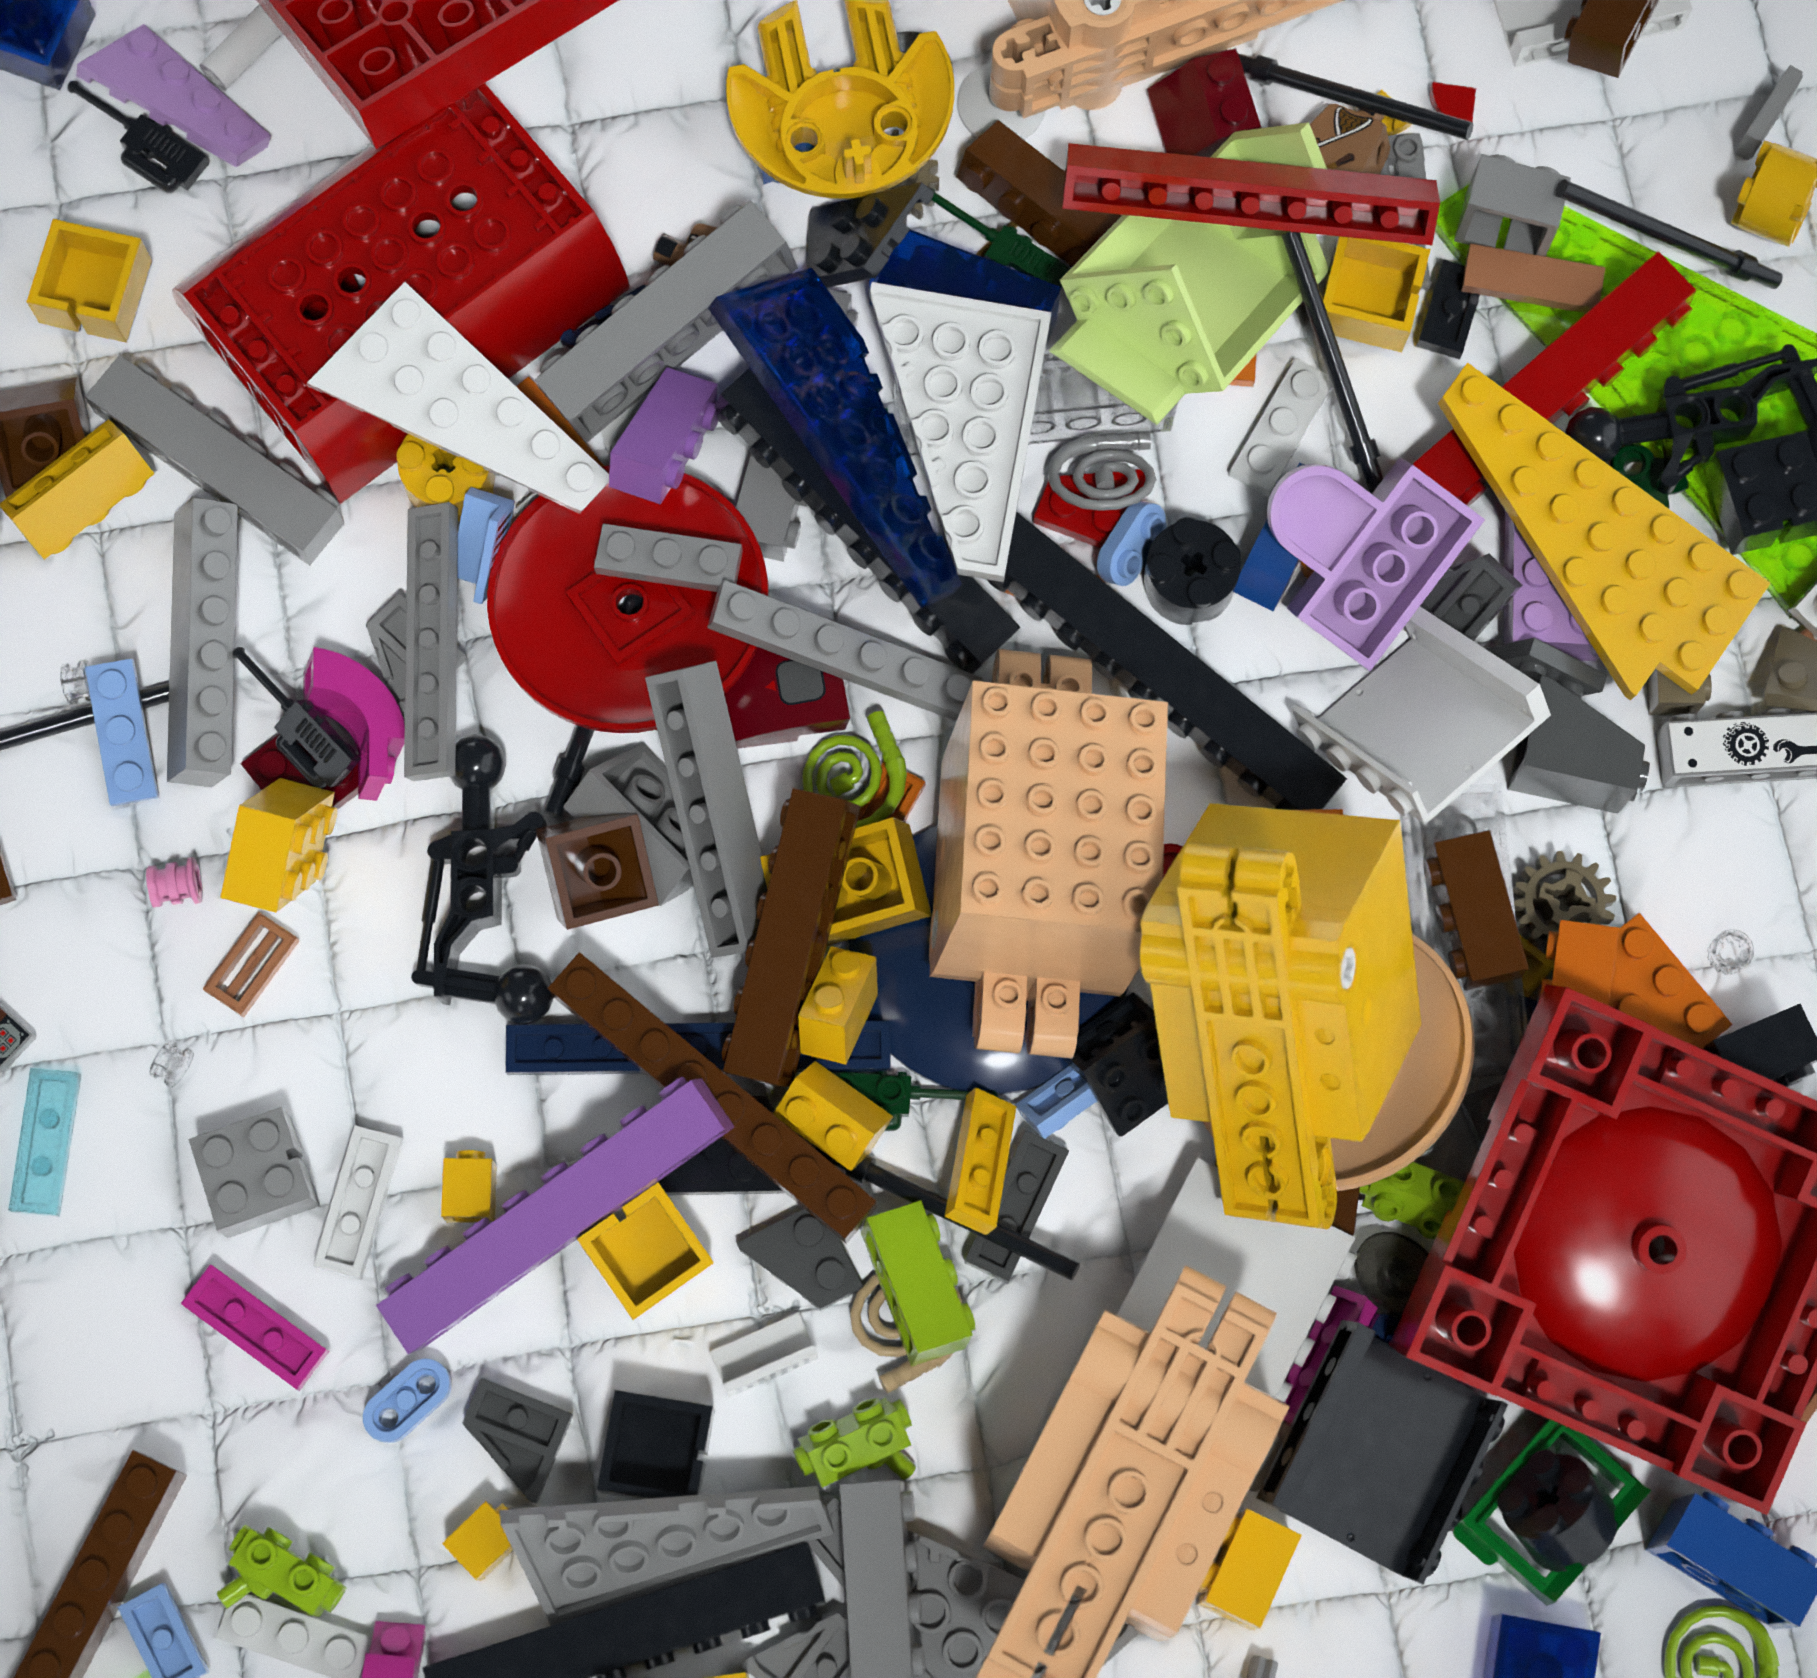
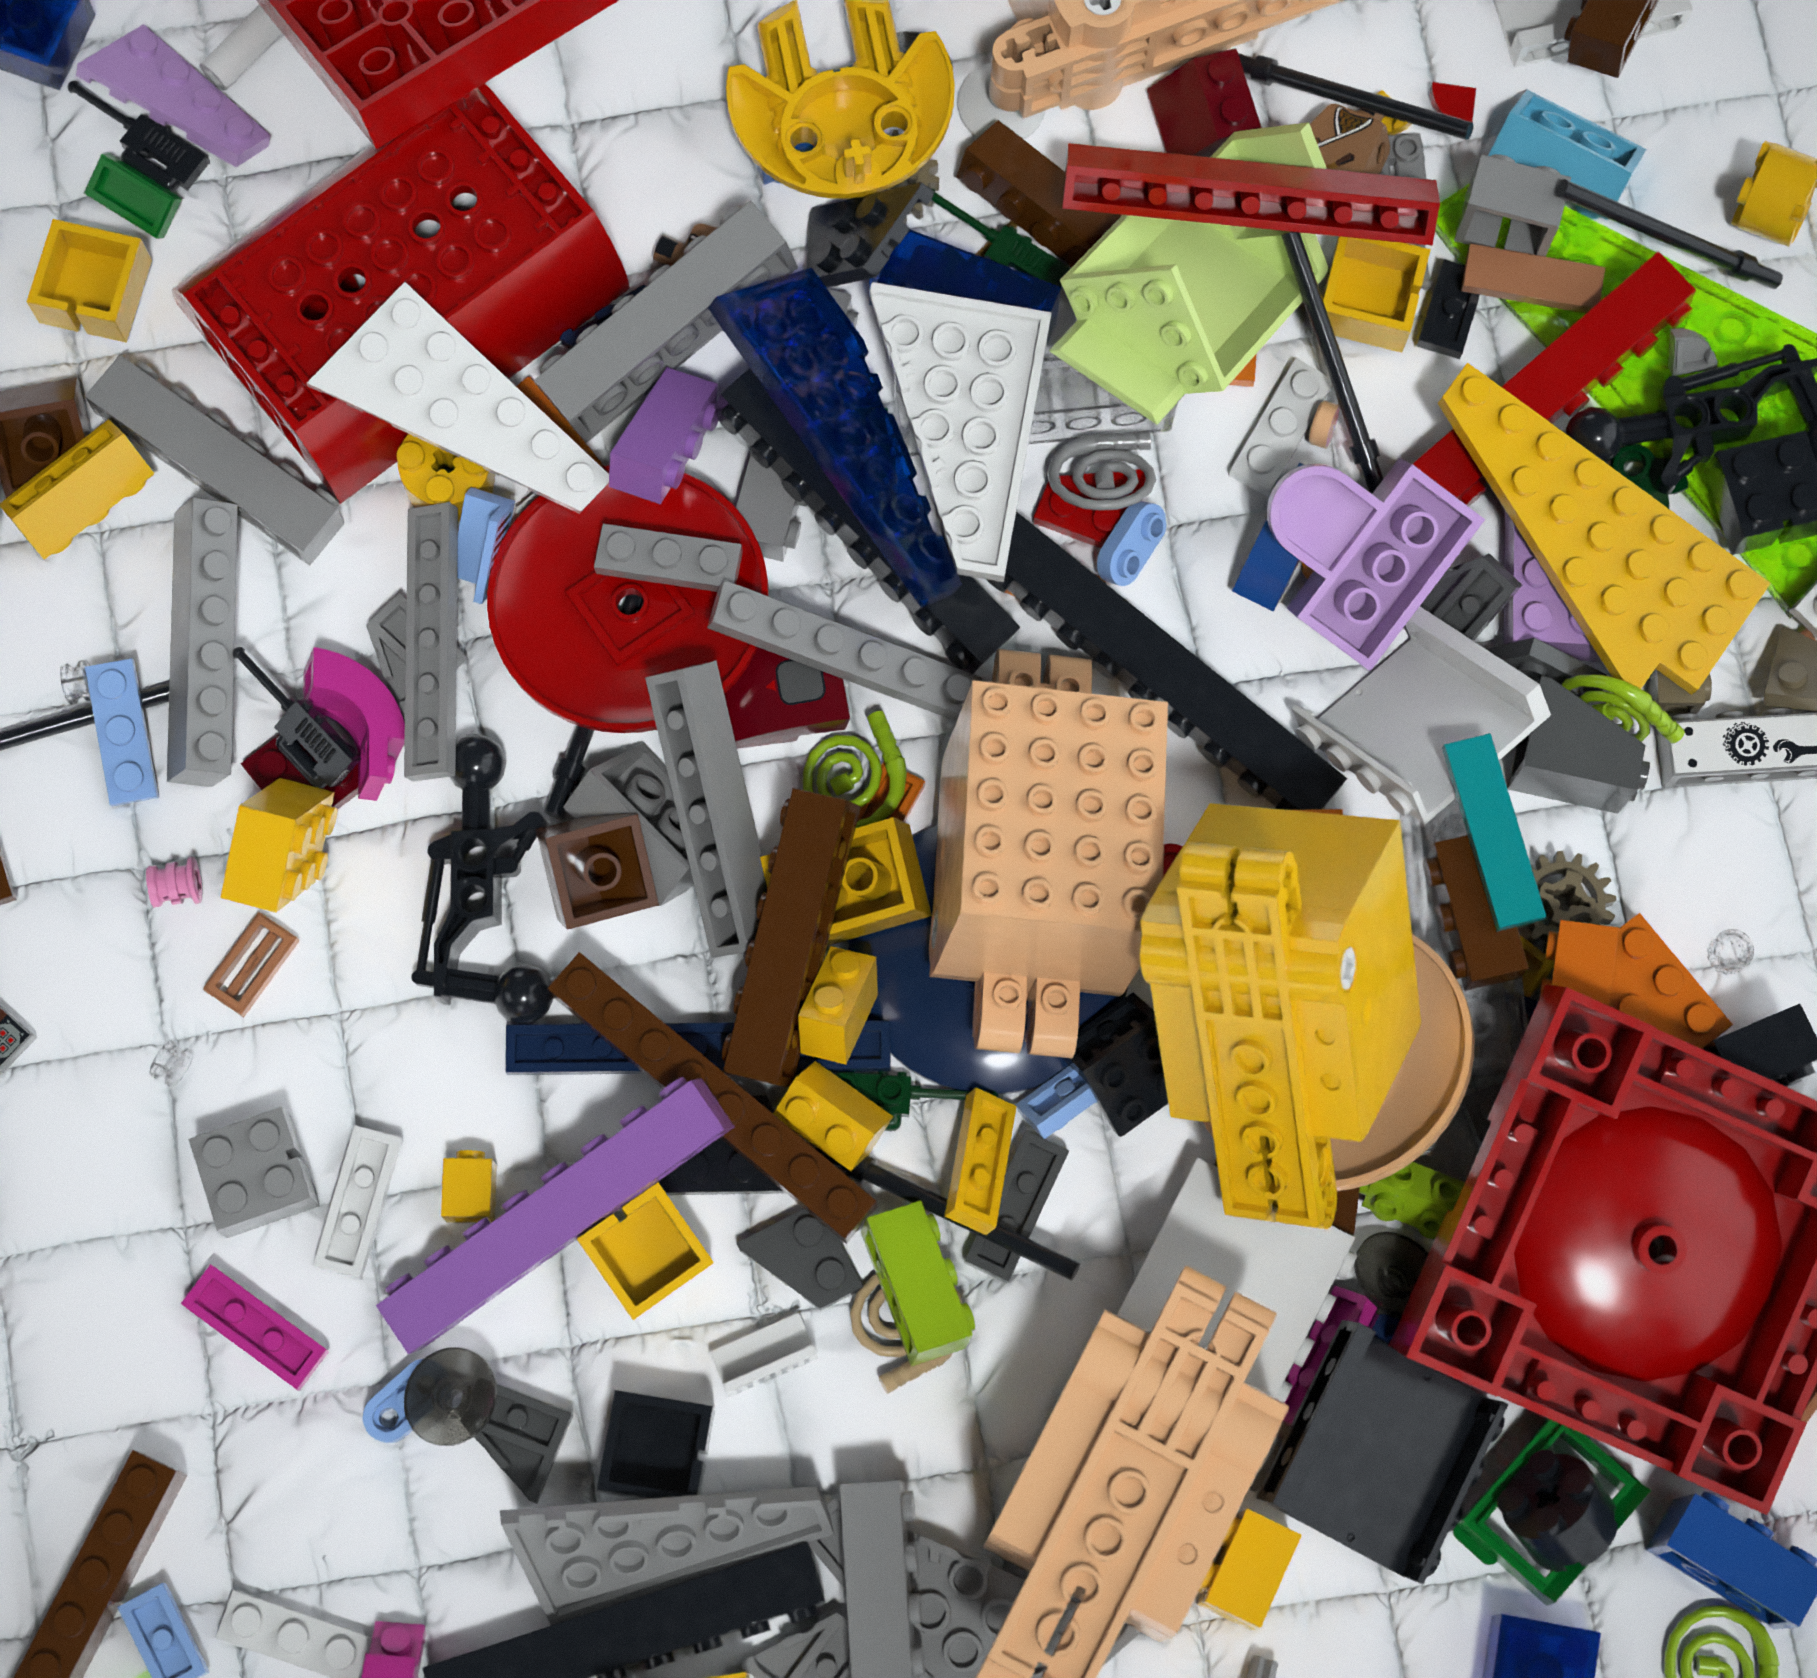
(45, 1142): clear light blue tile -> none
(132, 195): none -> green tile
(271, 1567): lime brick -> none
(432, 1391): none -> clear smoke dish
(480, 1541): yellow brick -> none
(859, 1440): lime brick -> none
(1185, 547): black brick -> none
(1324, 424): none -> light nougat tile
(1493, 832): none -> teal tile
(1555, 137): none -> medium azure slope
(1627, 699): none -> lime piece
(1689, 352): none -> light grey tile
(1770, 112): light grey tile -> none

